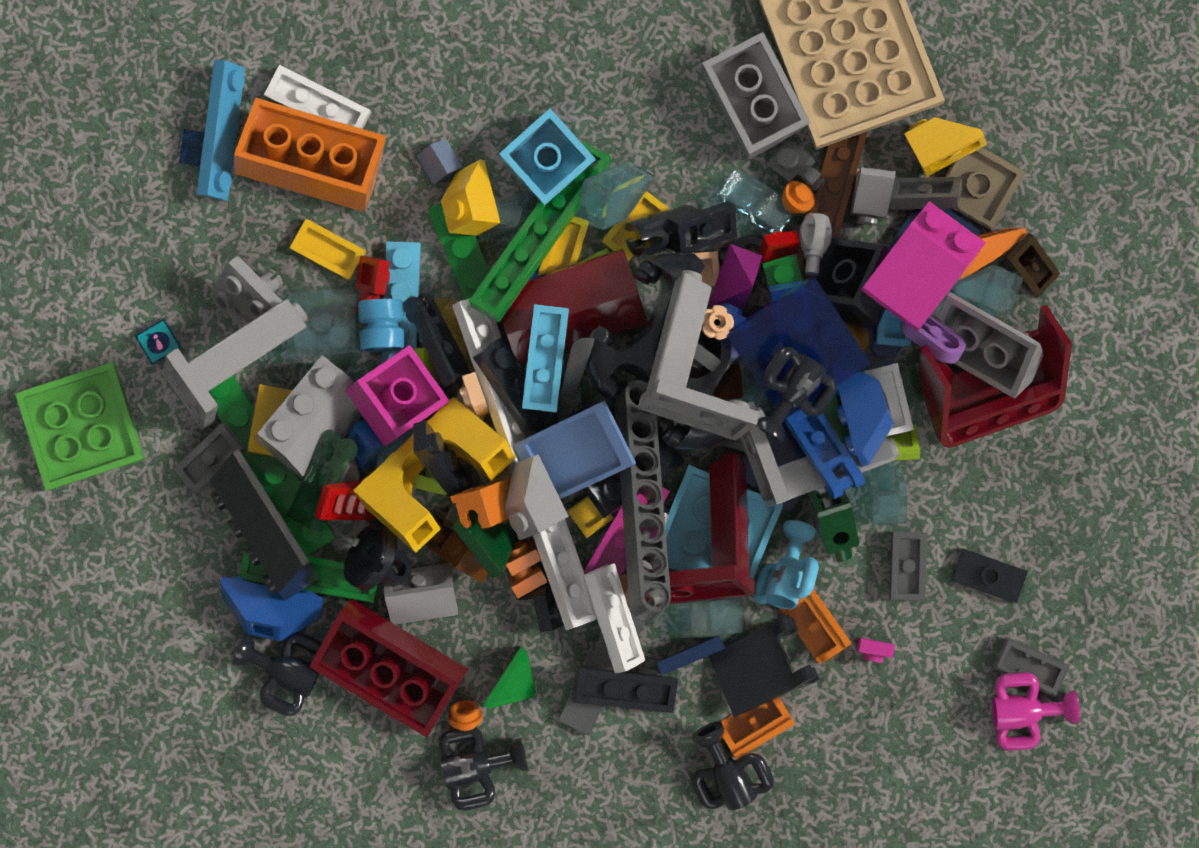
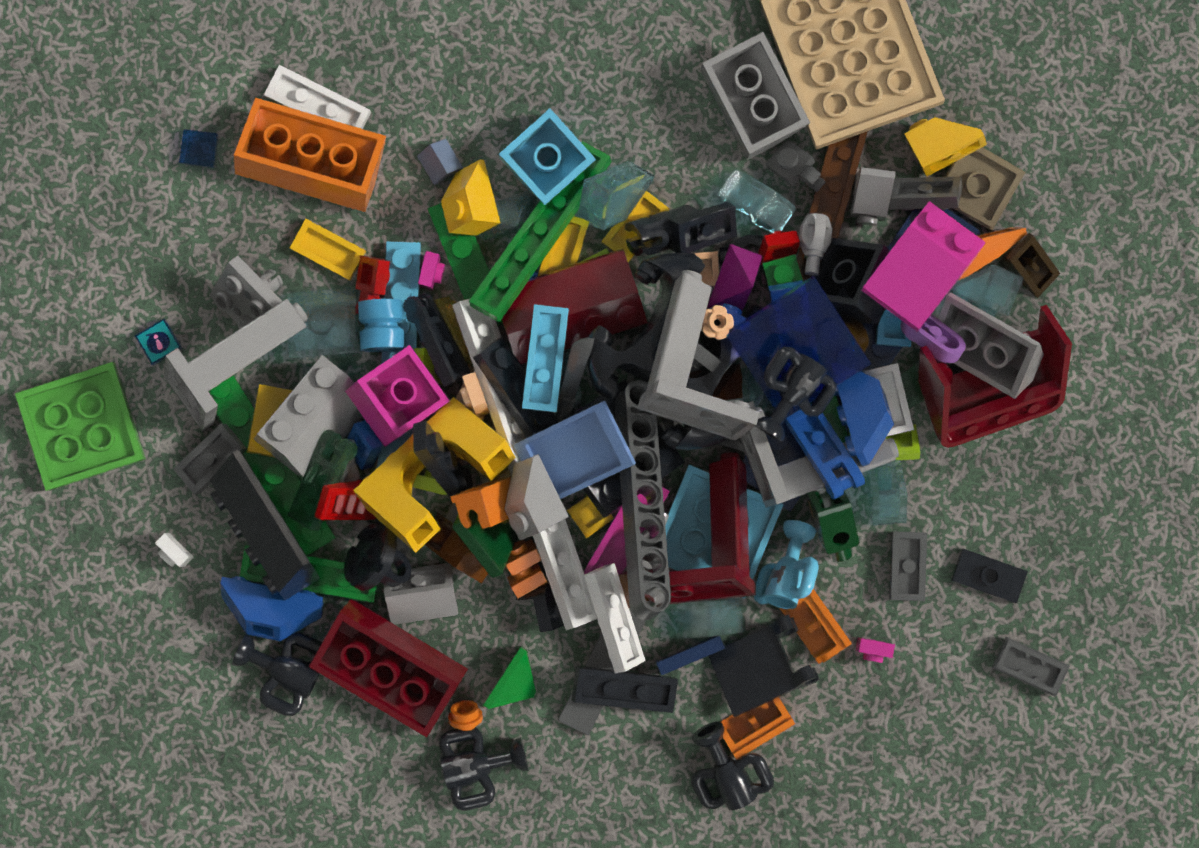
(172, 551): none -> white plate
(221, 130): dark azure plate -> none
(431, 271): none -> dark pink plate
(798, 197): orange plate -> none
(1025, 711): dark pink piece -> none

